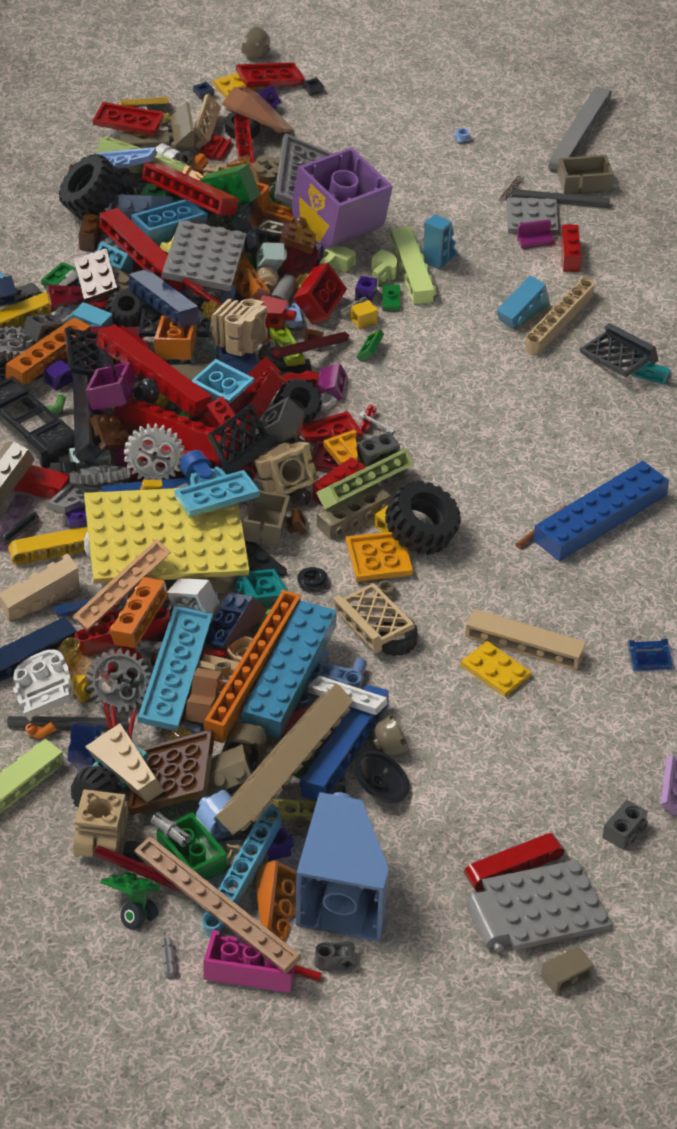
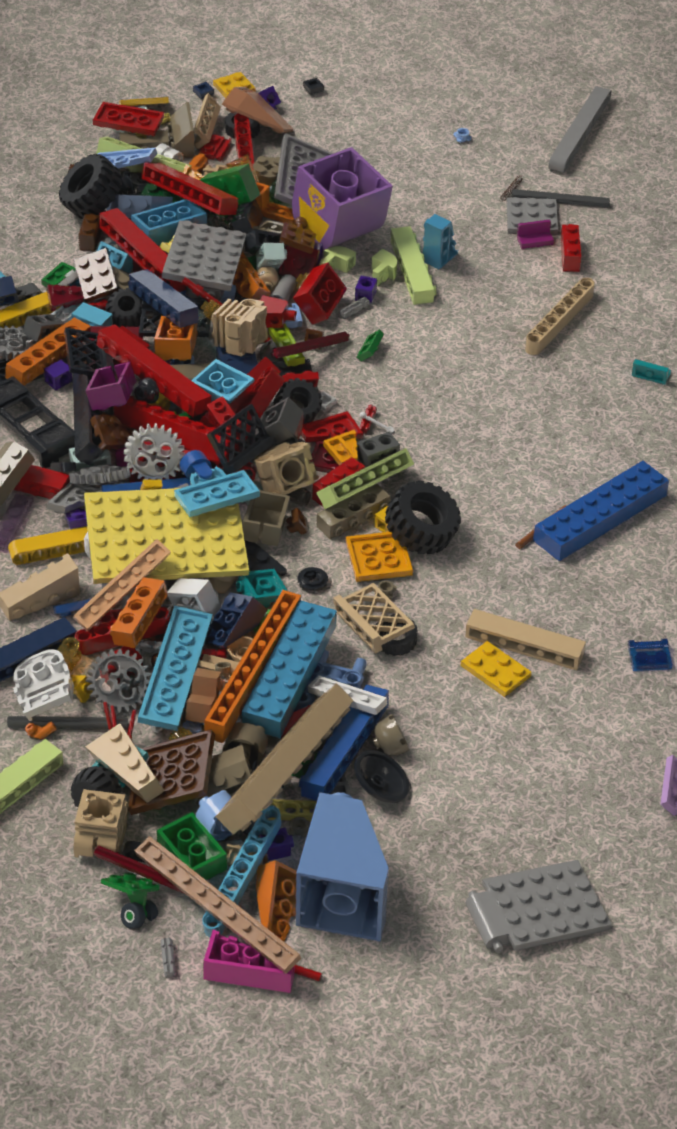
(19, 528): black axle -> none
(59, 405): bright green arm -> none
(81, 736): clear blue brick -> none
(171, 829): light grey pin -> none
(183, 157): dark grey pin -> none
(257, 43): dark tan cylinder -> none
(270, 74): red plate -> none
(333, 379): magenta panel -> none
(334, 955): dark grey piece -> none
(364, 314): yellow brick -> none
(391, 298): green plate -> none
(515, 859): red beam -> none
(524, 303): dark azure wedge -> none
(567, 970): dark tan brick -> none
(585, 174): dark tan piece -> none
(625, 824): dark grey brick -> none
(627, 343): black fence -> none

